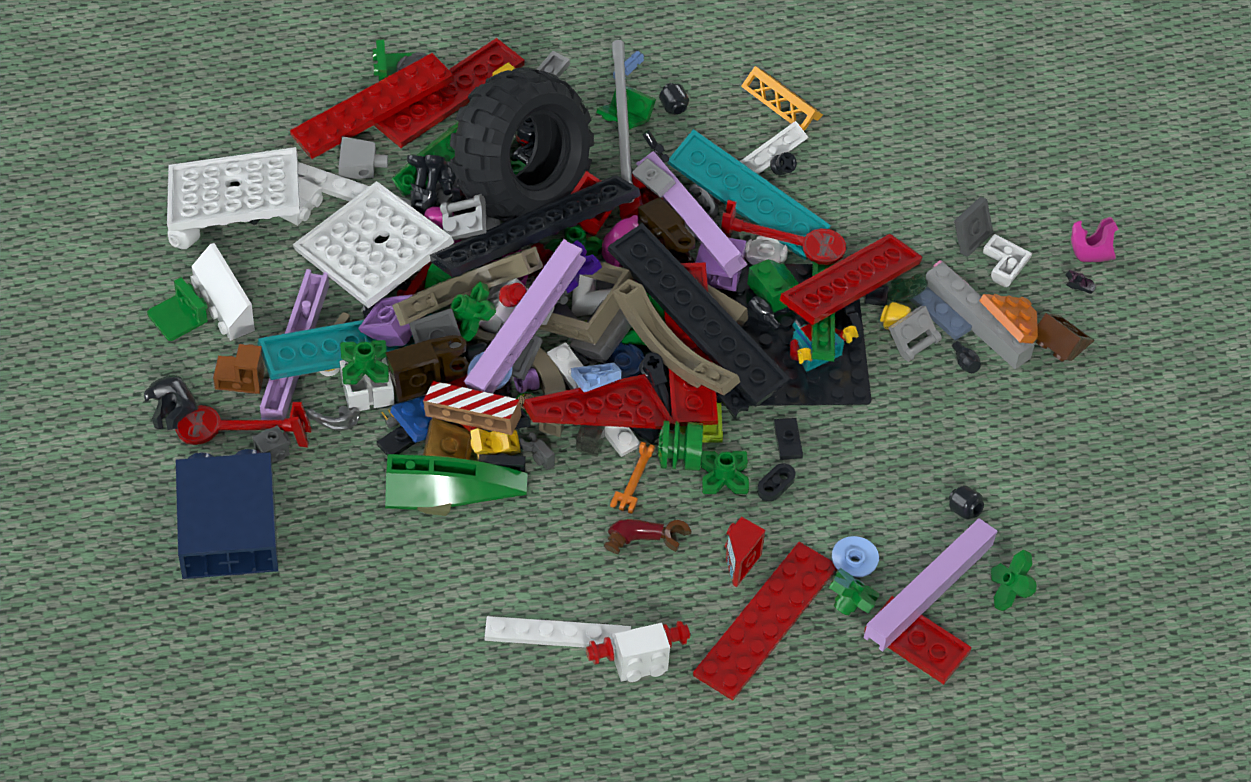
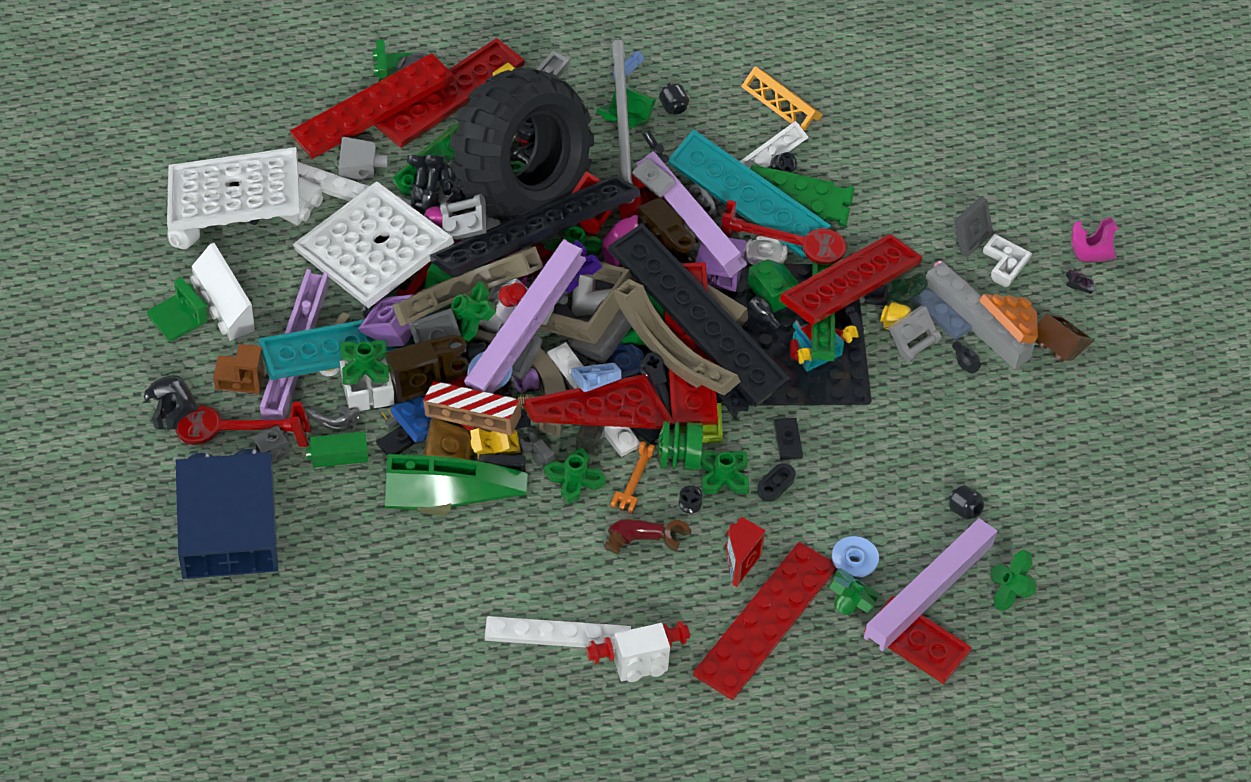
(338, 449): none -> green brick
(574, 475): none -> green plant
(688, 494): none -> black wheel
(812, 193): none -> green hinge

